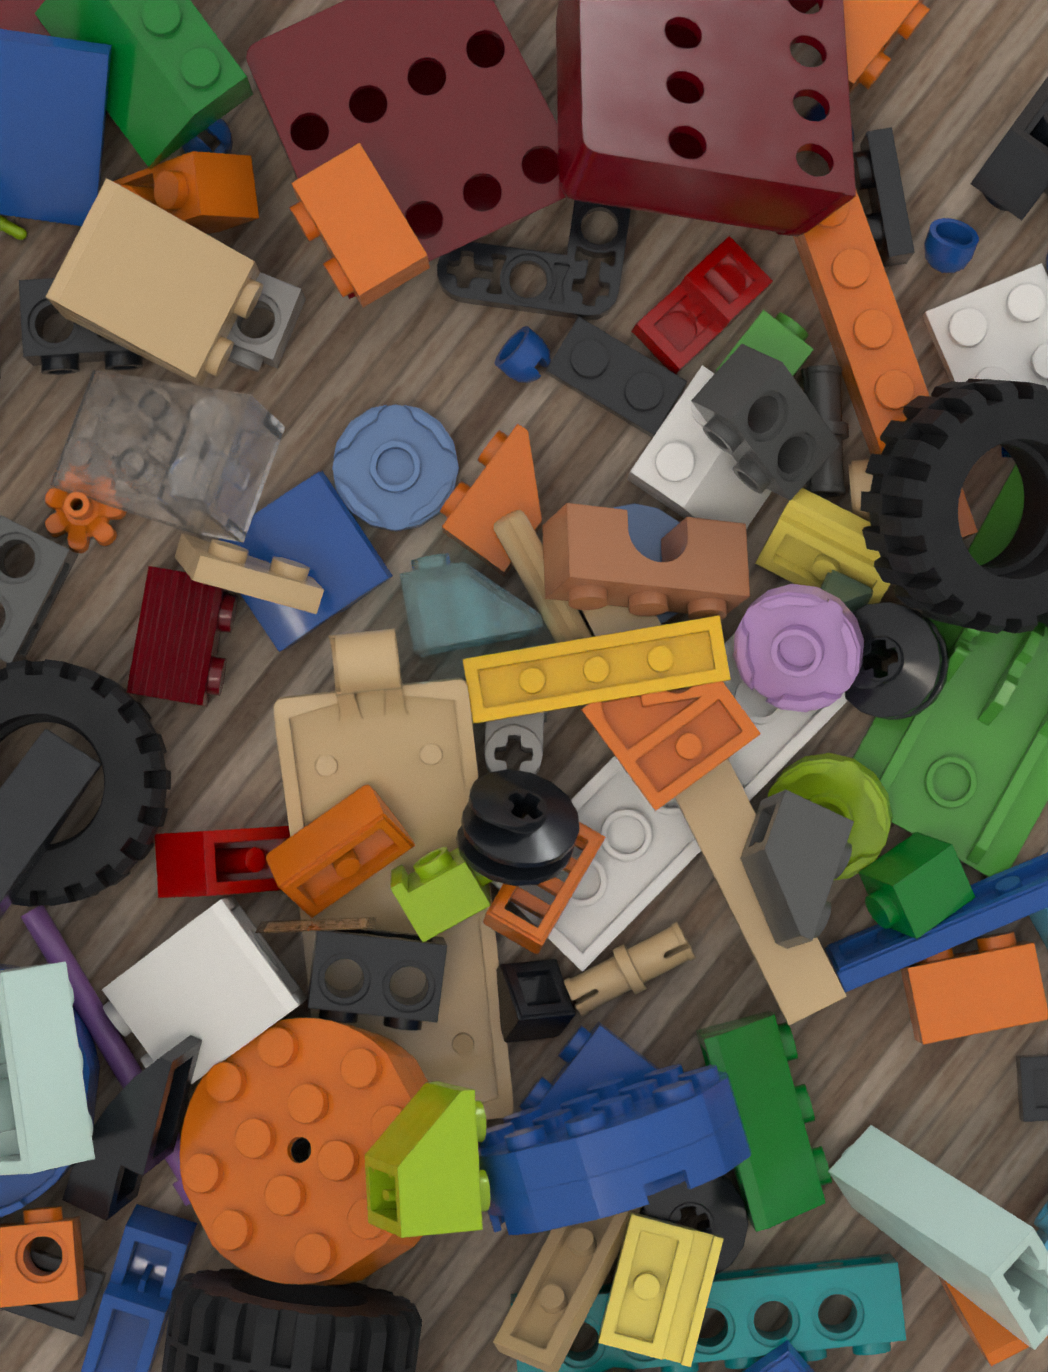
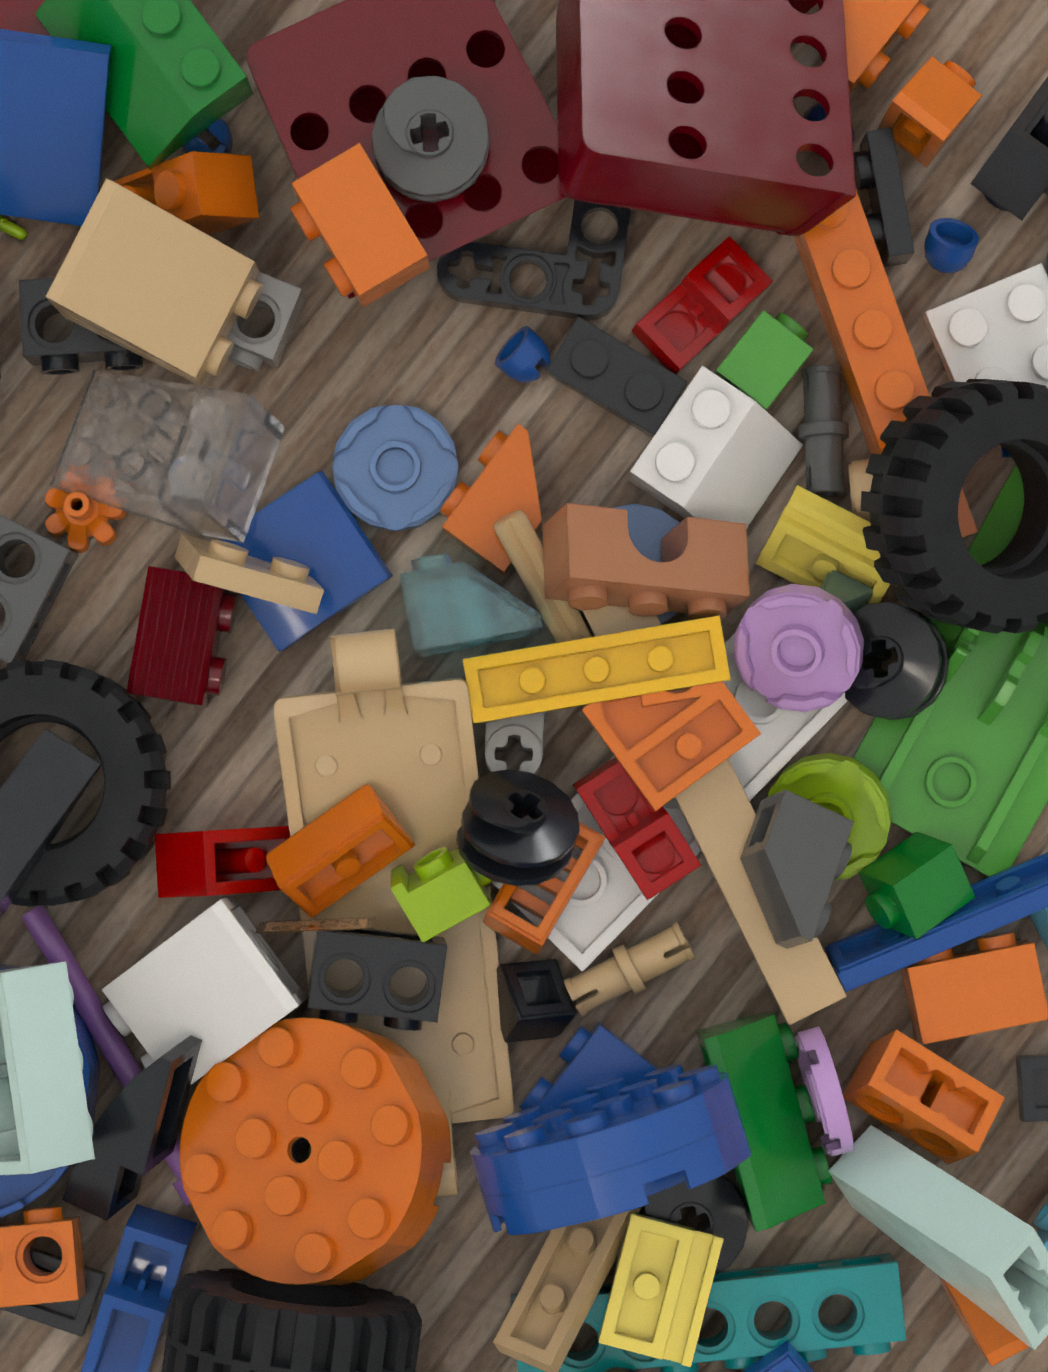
(398, 139): none -> dark grey piece
(427, 1166): lime slope -> none
(641, 837): none -> red slope
(764, 423): dark grey brick -> none
(824, 1091): none -> lavender tile
(923, 1097): none -> orange brick
(931, 109): none -> orange slope

